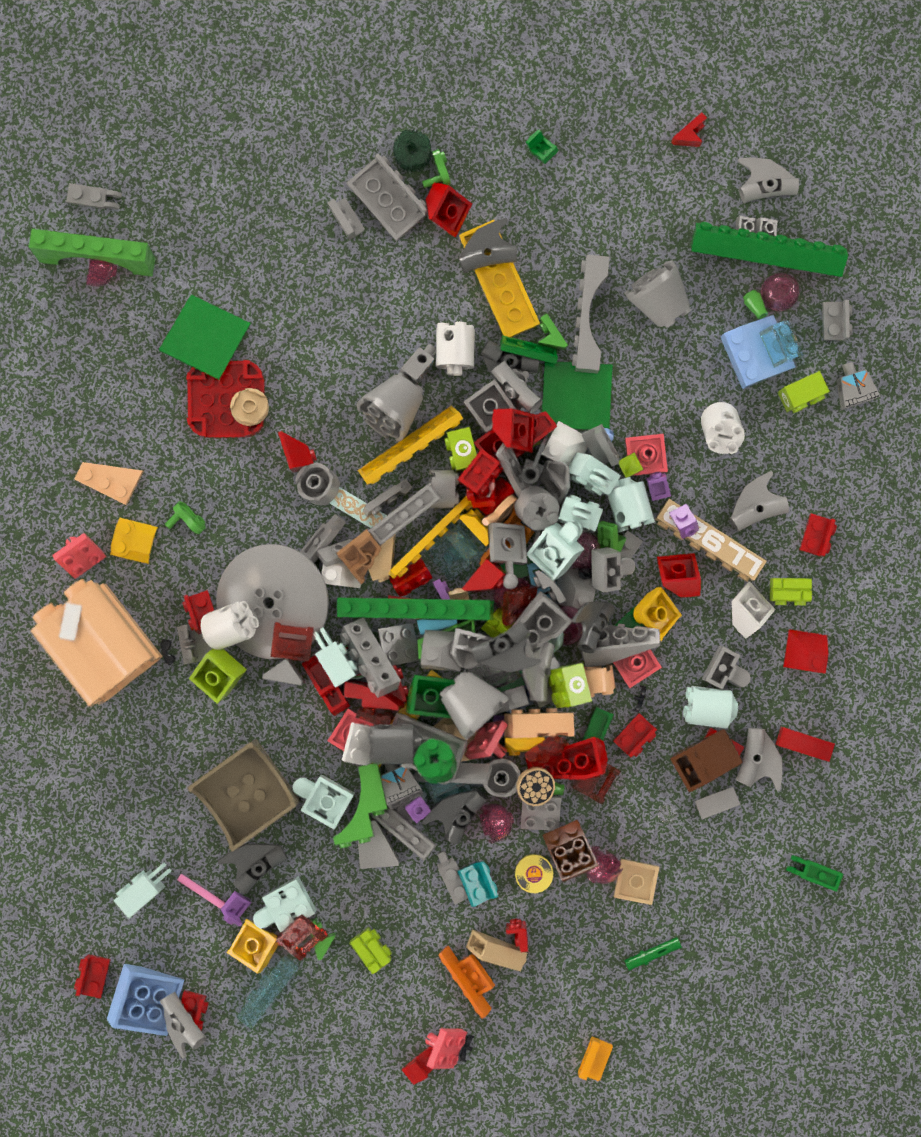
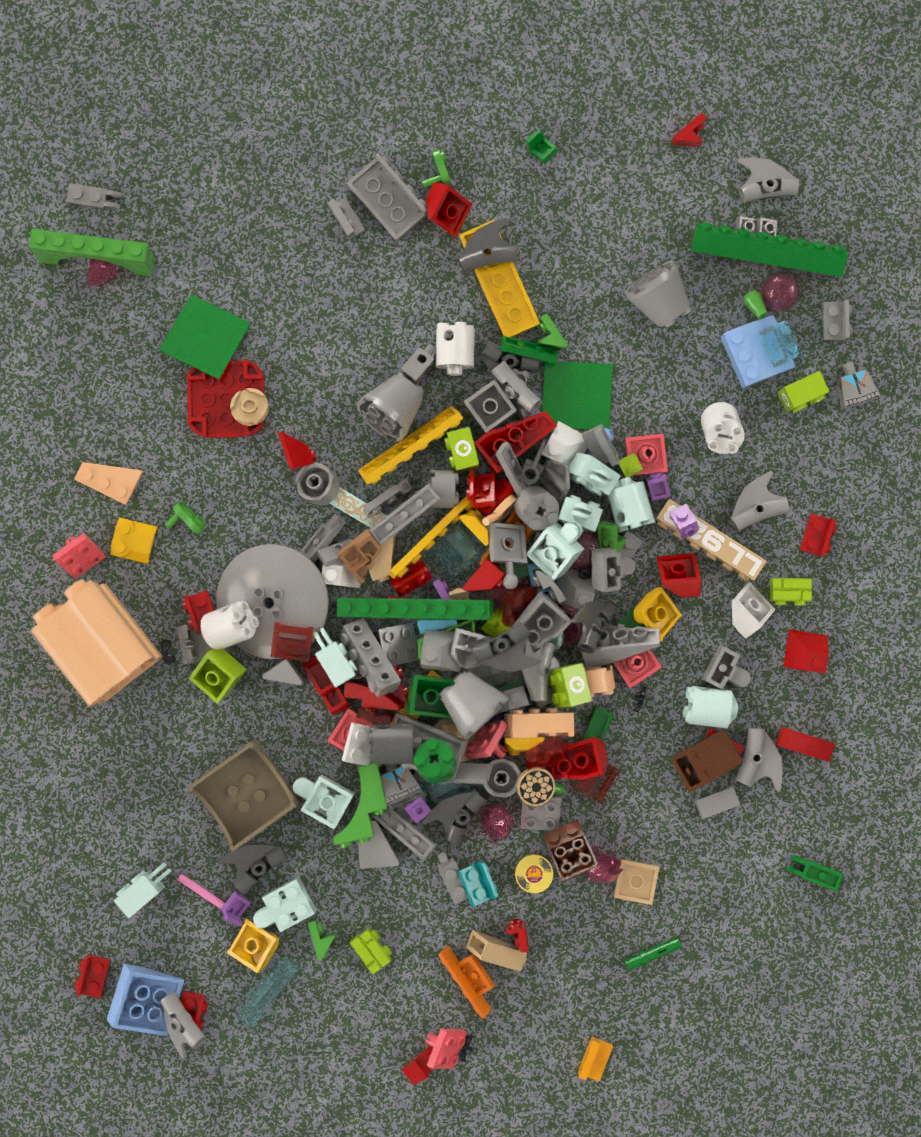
(70, 621): white sticker -> none
(297, 933): clear red plate -> none
(412, 140): clear green brick -> none
(480, 472): red bracket -> none
(514, 428): red slope -> none
(588, 353): light grey arch -> none
(635, 736): red bracket -> none

